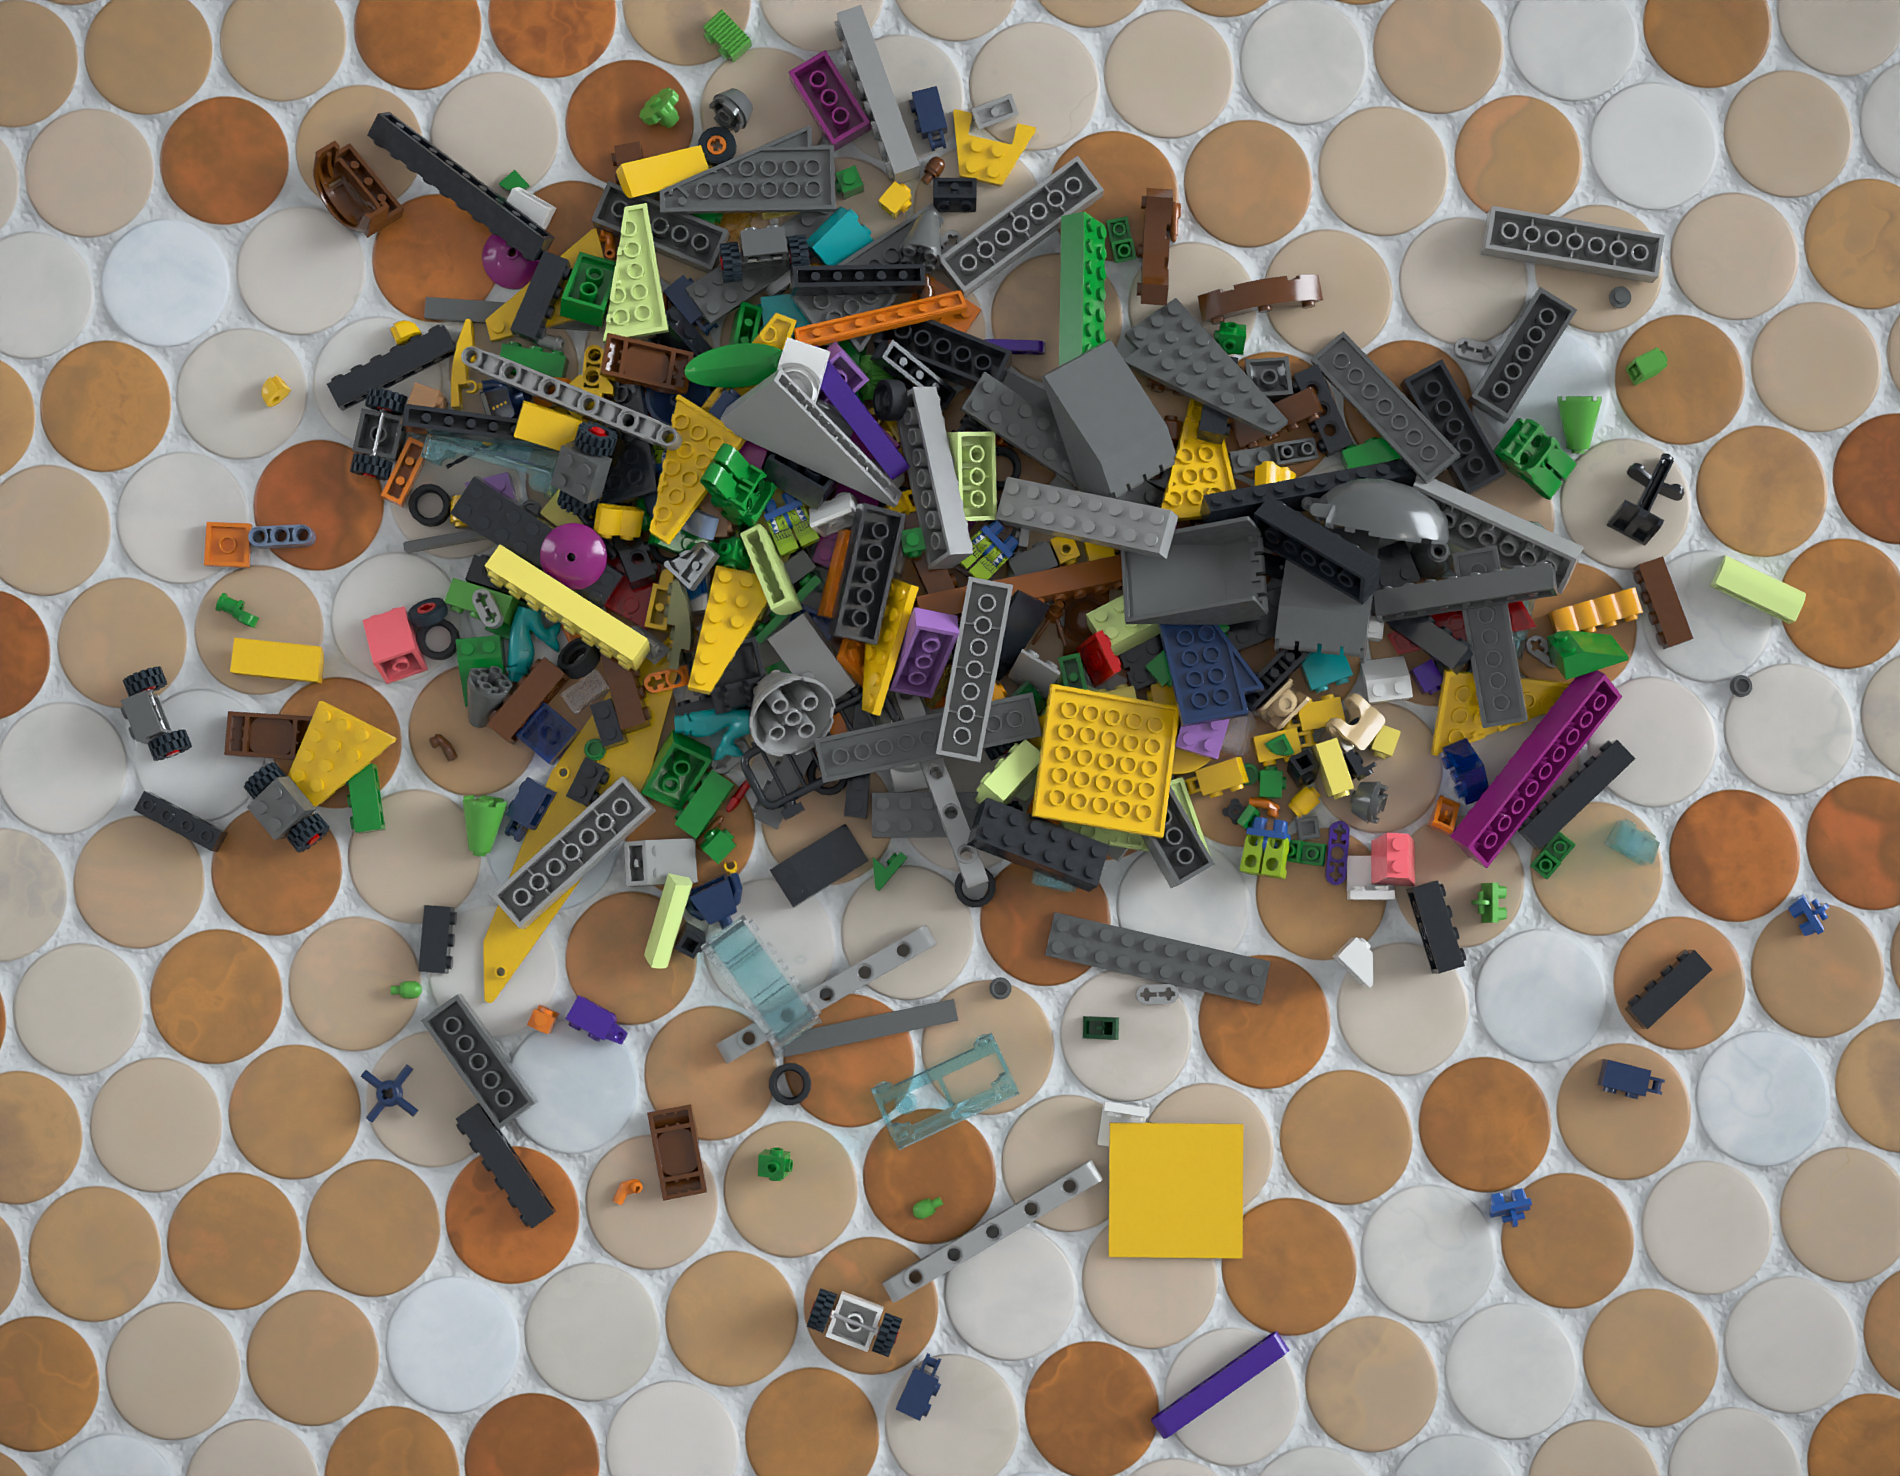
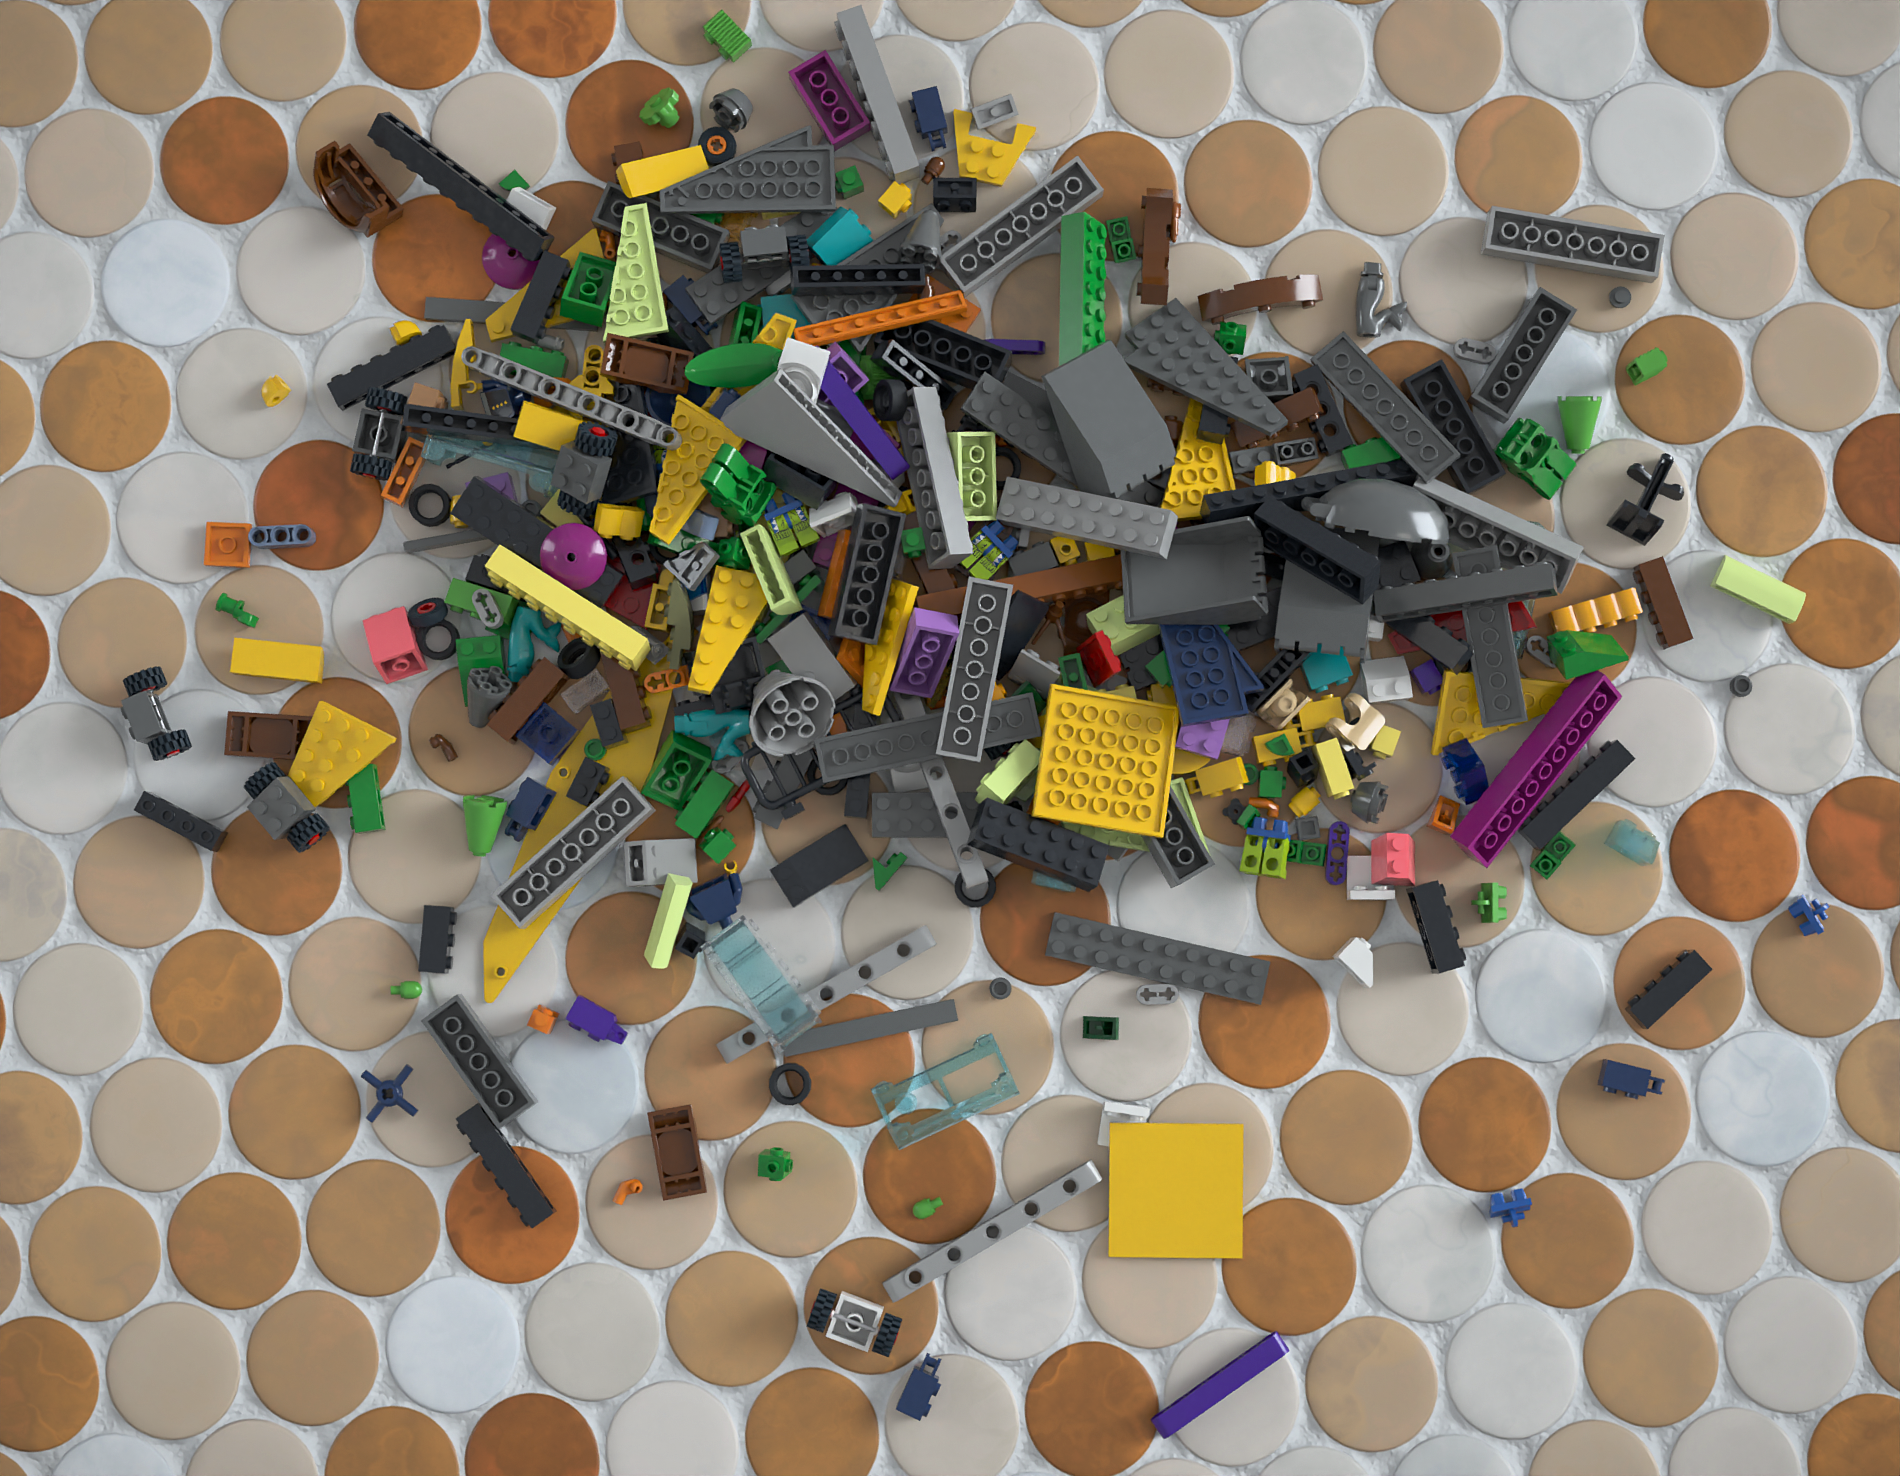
(1369, 296): none -> dark grey piece

